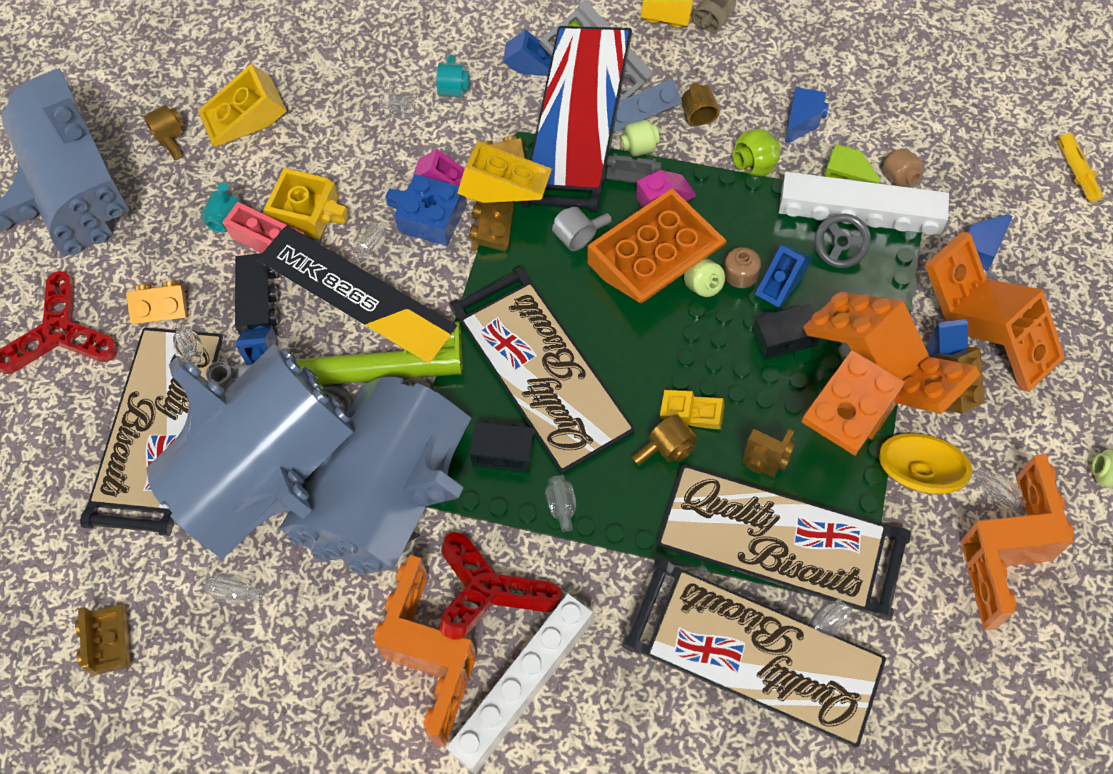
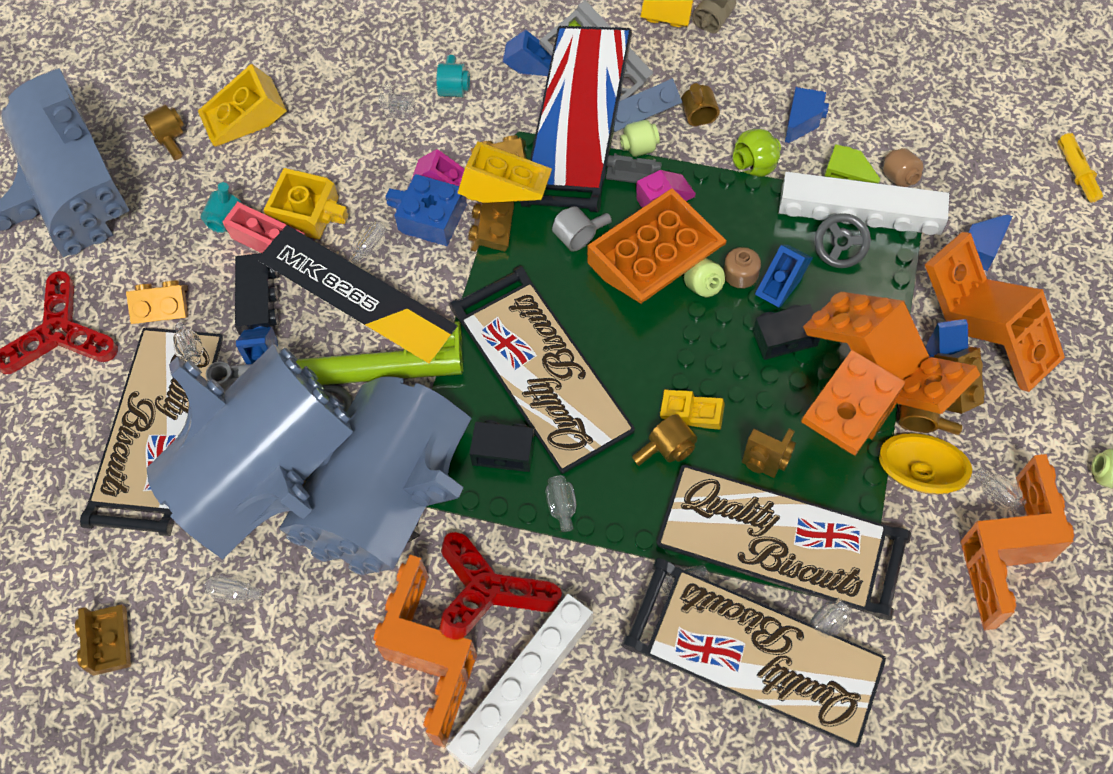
(926, 421): none -> pearl gold piece

